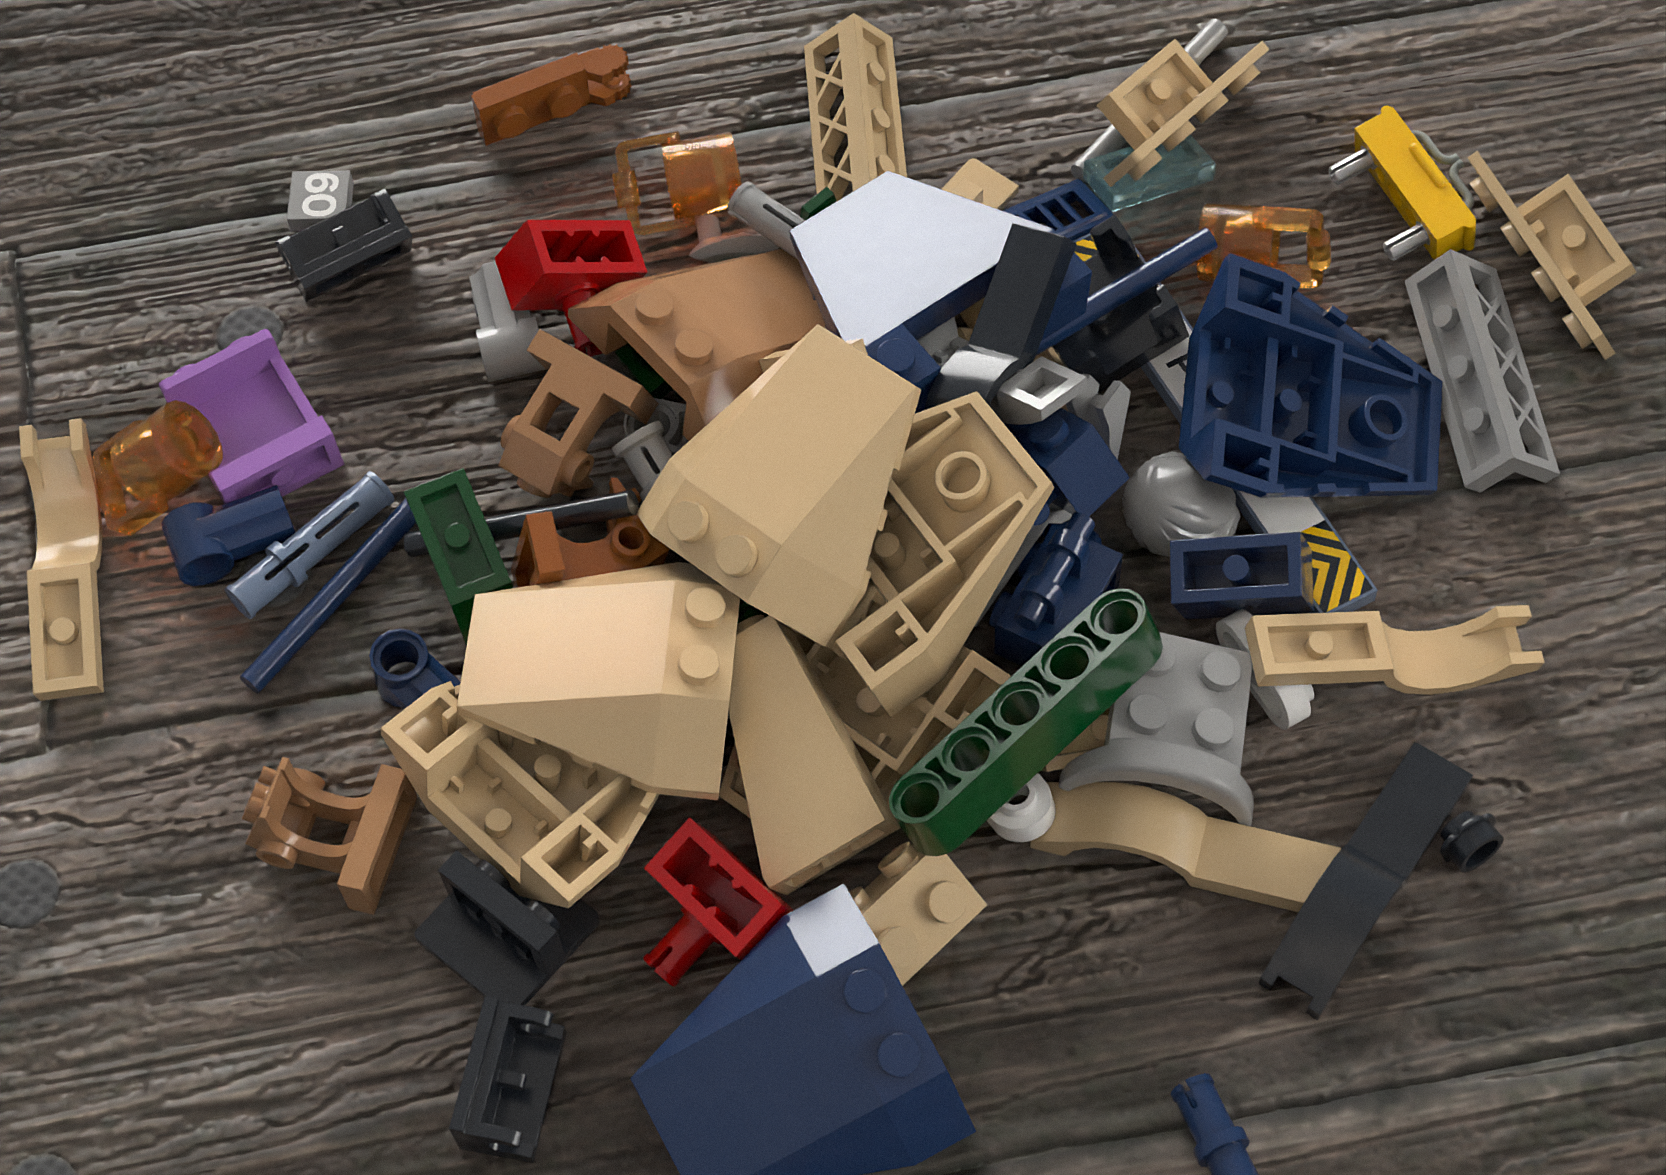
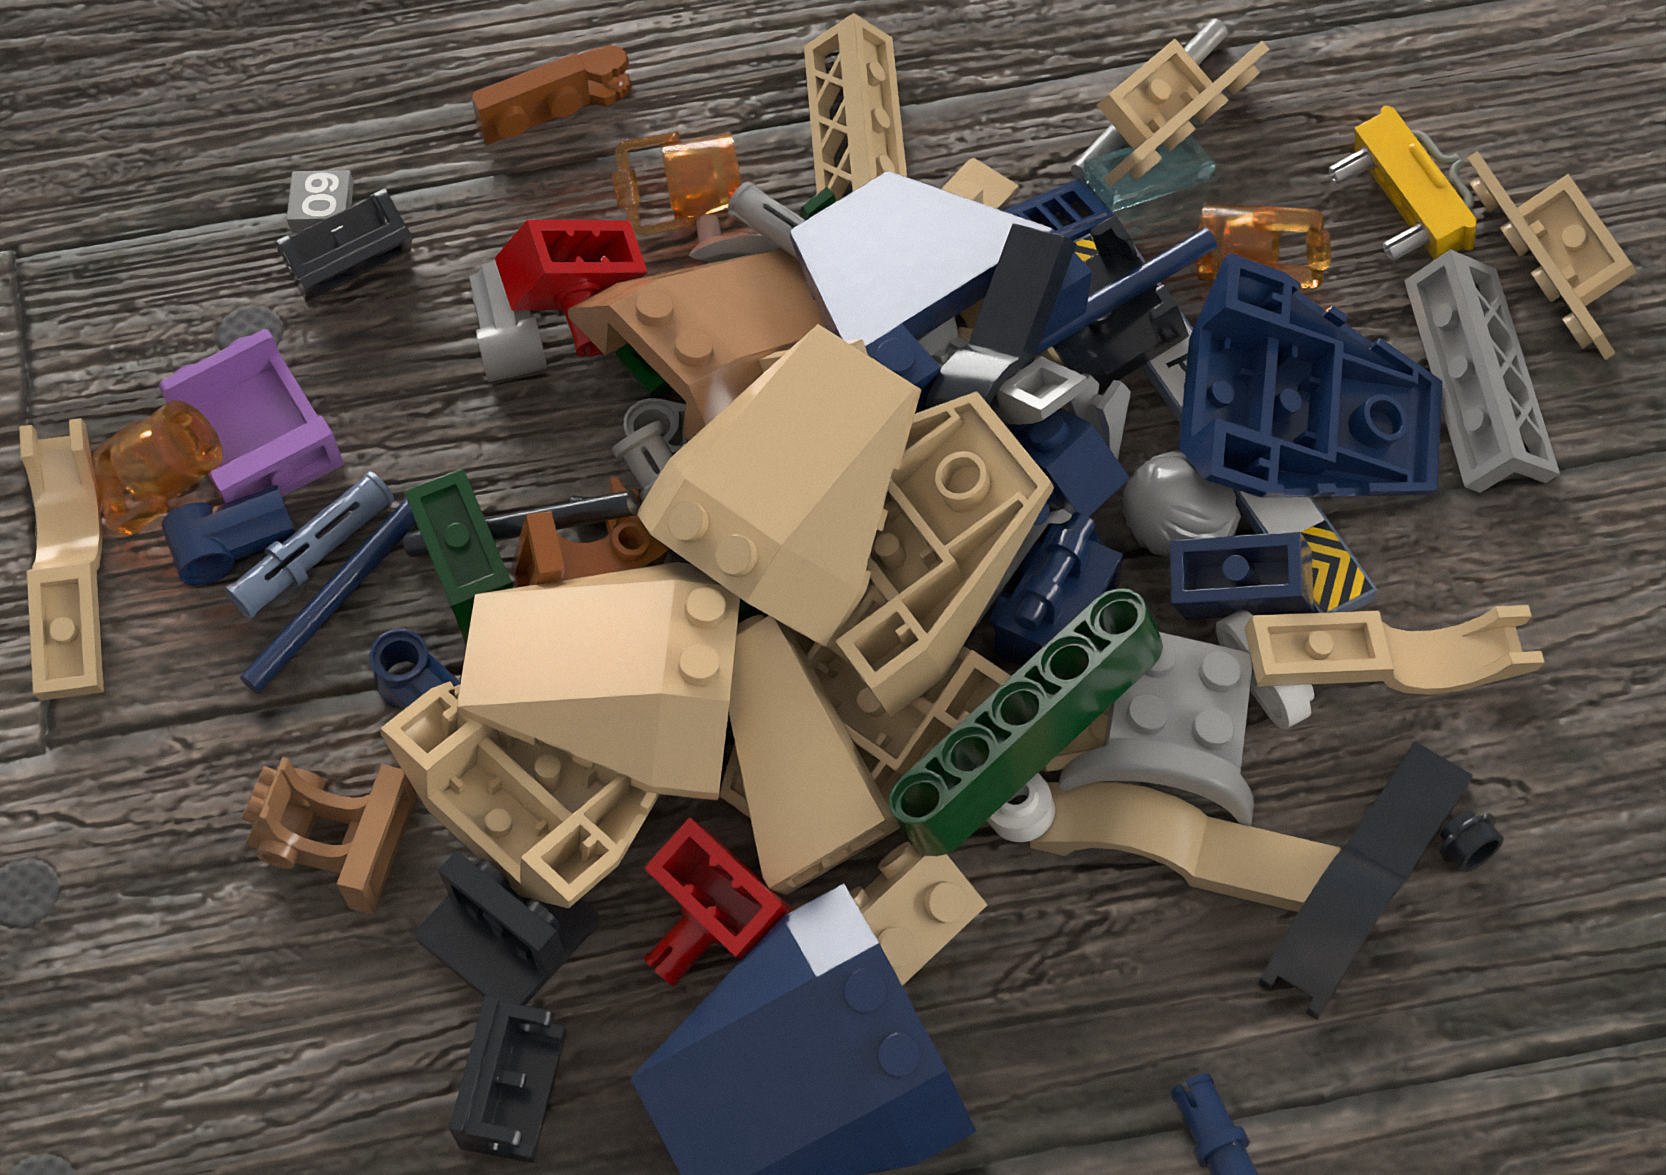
(597, 391): medium nougat tile -> none

